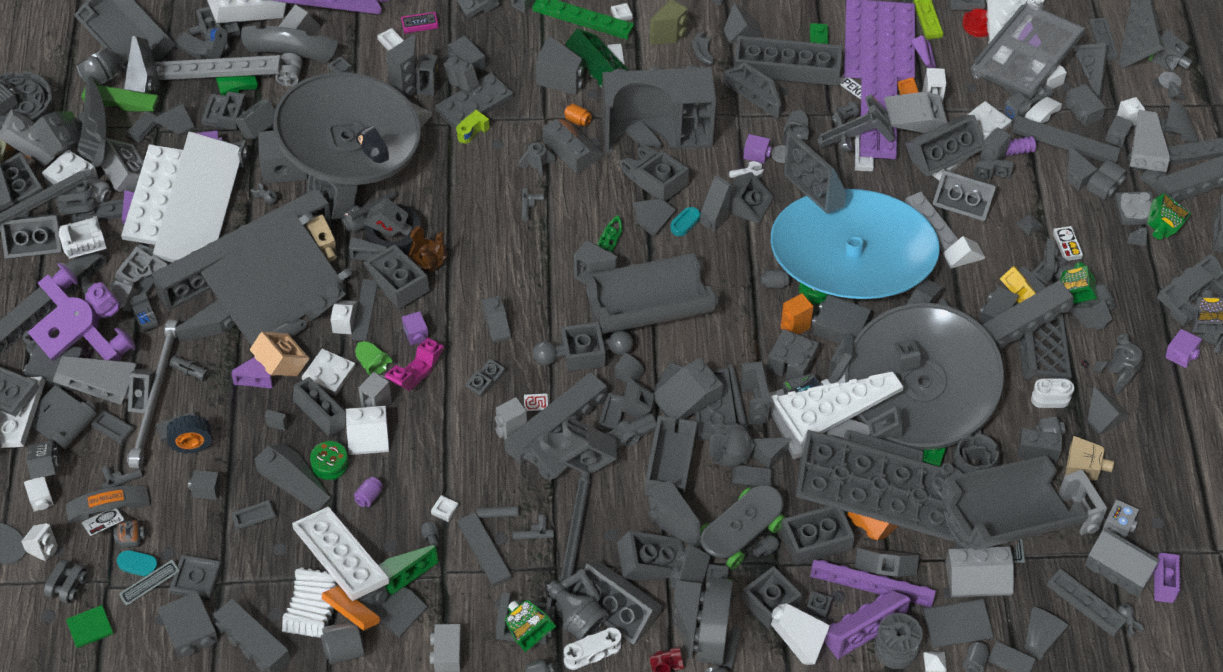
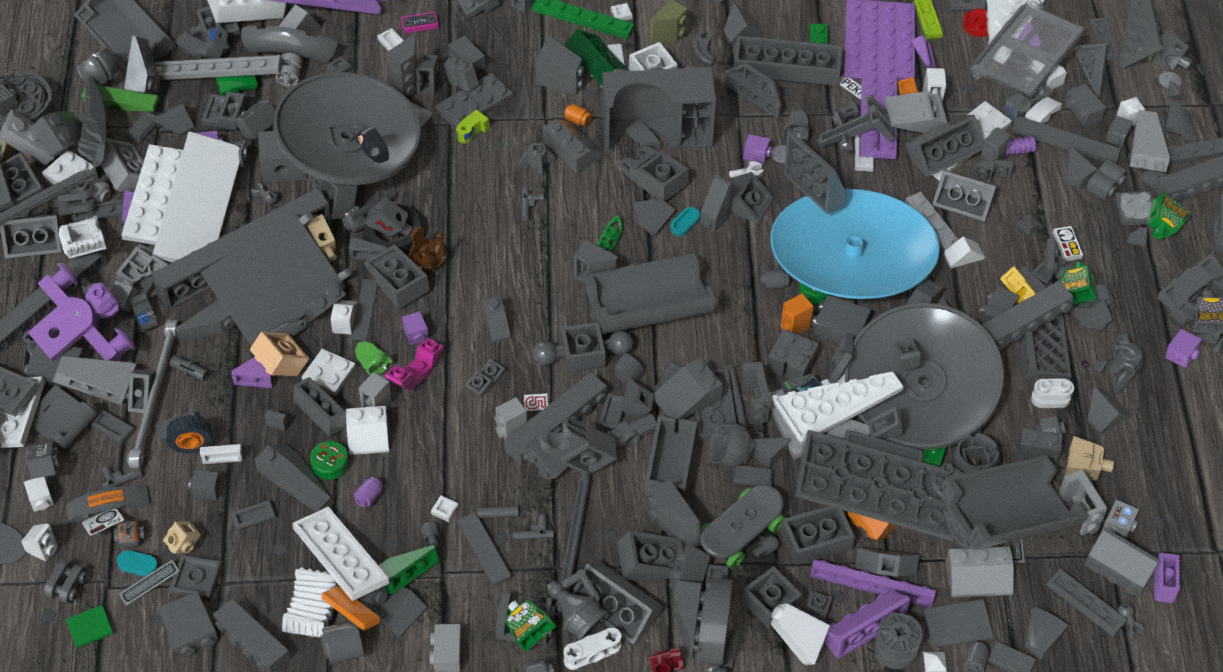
(181, 537): none -> tan brick
(221, 454): none -> white tile
(651, 57): none -> white brick

